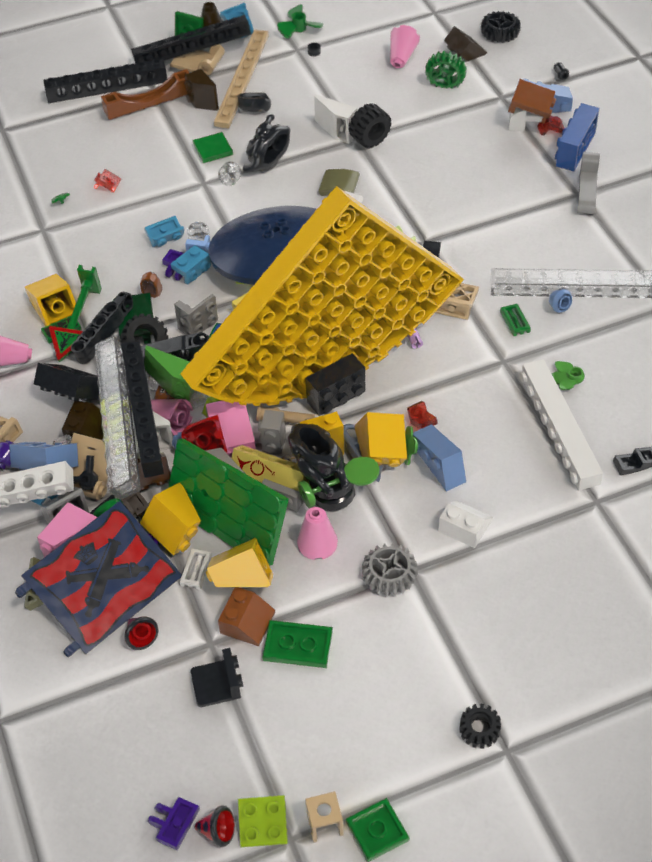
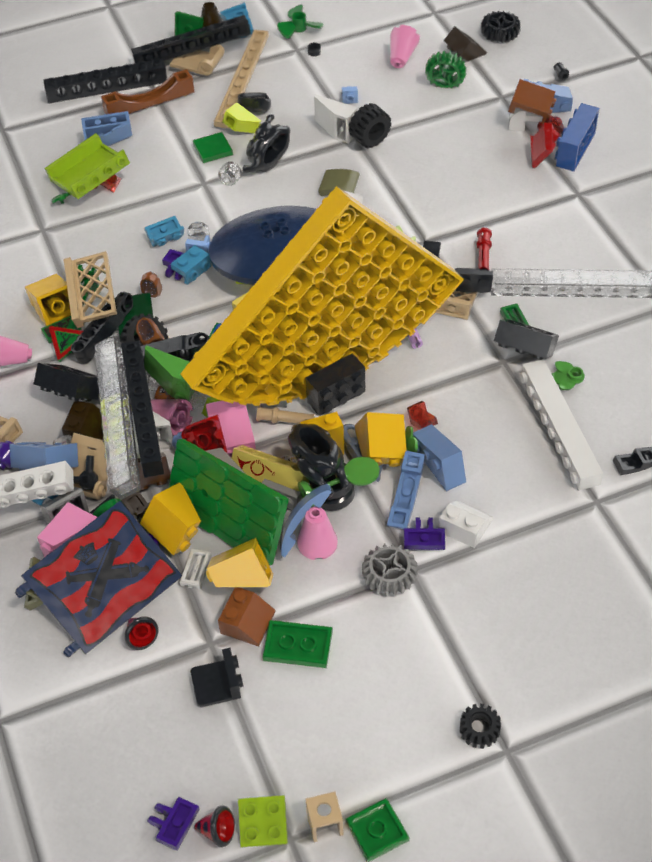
(76, 295): none -> tan fence
(86, 166): none -> lime panel
(109, 127): none -> medium blue wedge
(148, 331): none -> rock
(198, 318): light grey bracket -> none
(201, 90): dark brown slope -> none
(240, 119): none -> neon yellow slope
(272, 431): light grey brick -> none
(315, 497): none -> medium blue slope
(349, 95): none -> light blue bracket
(406, 490): none -> medium blue slope
(424, 538): none -> dark purple hinge
(475, 280): none -> black bracket
(484, 244): none -> red pin
(526, 339): none -> black brick
(543, 143): none -> red slope
(560, 300): medium blue cone -> none
(588, 183): light grey beam -> none

